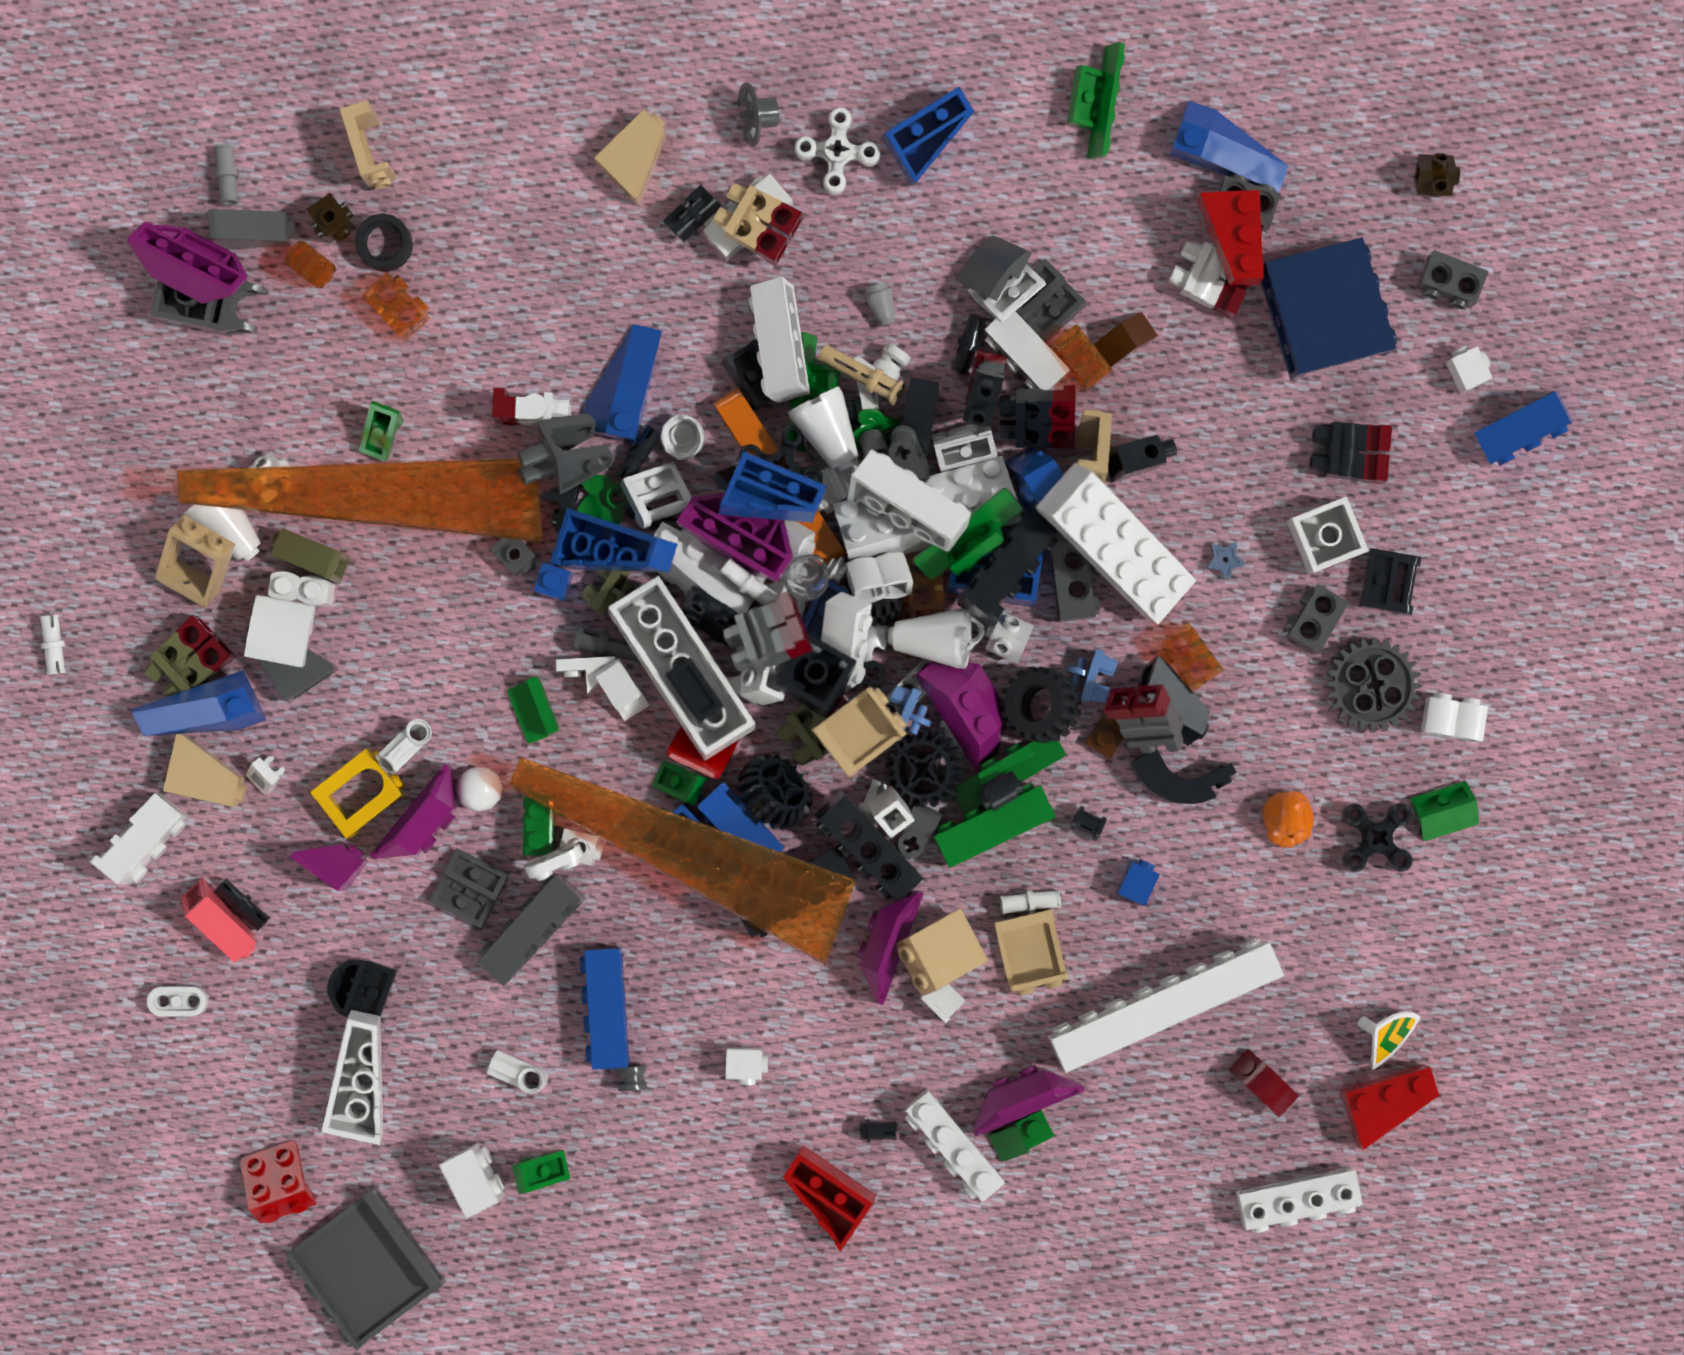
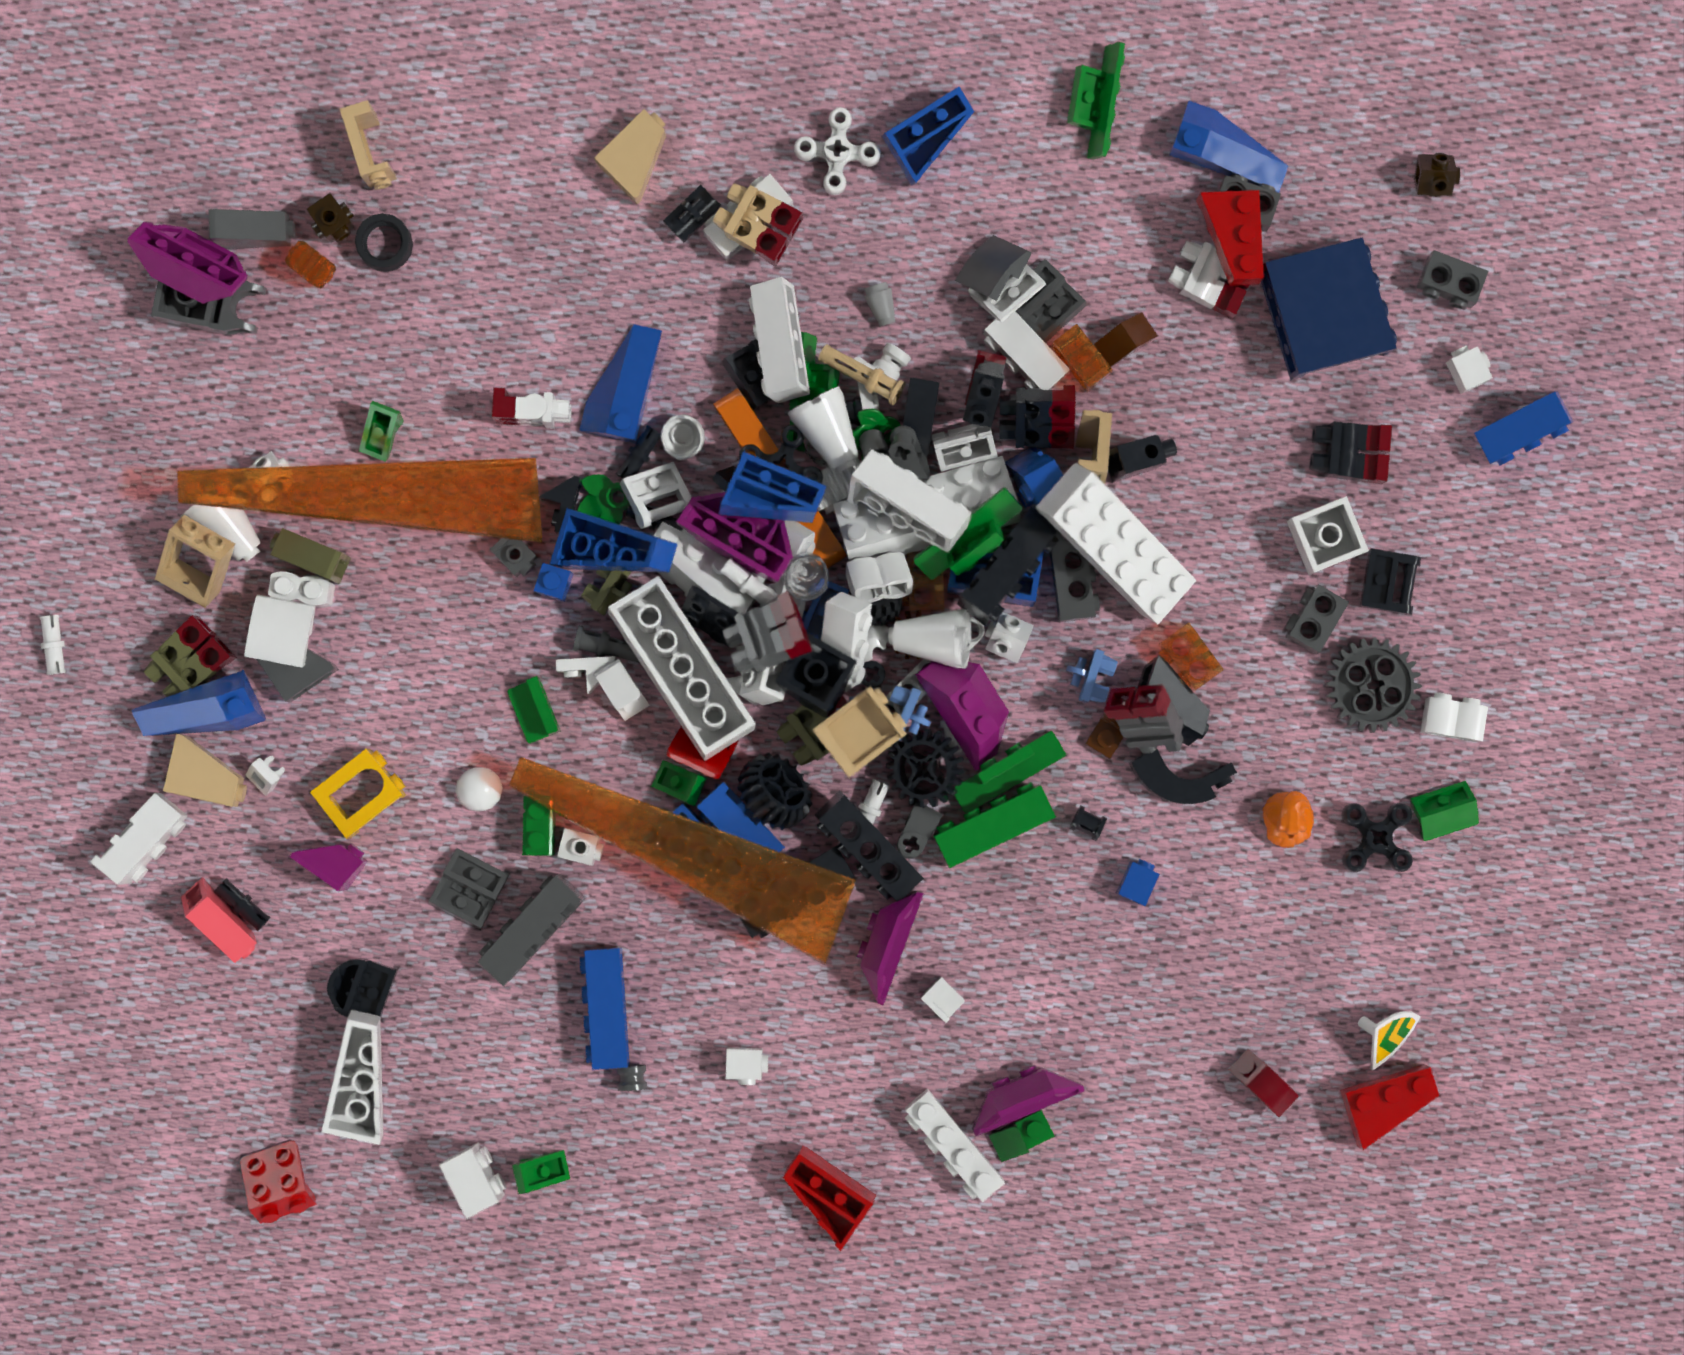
(178, 1001): white plate -> none
(226, 174): light grey pin -> none
(364, 1269): dark grey panel -> none
(392, 310): clear orange brick -> none
(403, 746): white piece -> none
(422, 819): magenta wedge -> none
(515, 1071): white piece -> none
(555, 459): dark grey piece -> none
(564, 857): white plate -> none
(694, 691): black tile -> none
(760, 113): dark grey wheel -> none
(836, 569): white plate -> none
(877, 1130): black pin -> none
(891, 812): white brick -> none
(941, 952): tan panel -> none
(968, 343): black pin -> none
(1000, 791): black brick -> none
(1019, 699): black tyre -> none
(1030, 901): white pin -> none
(1030, 952): tan panel -> none
(1165, 1005): white brick -> none
(1233, 560): sand blue plate -> none
(1298, 1199): white brick -> none

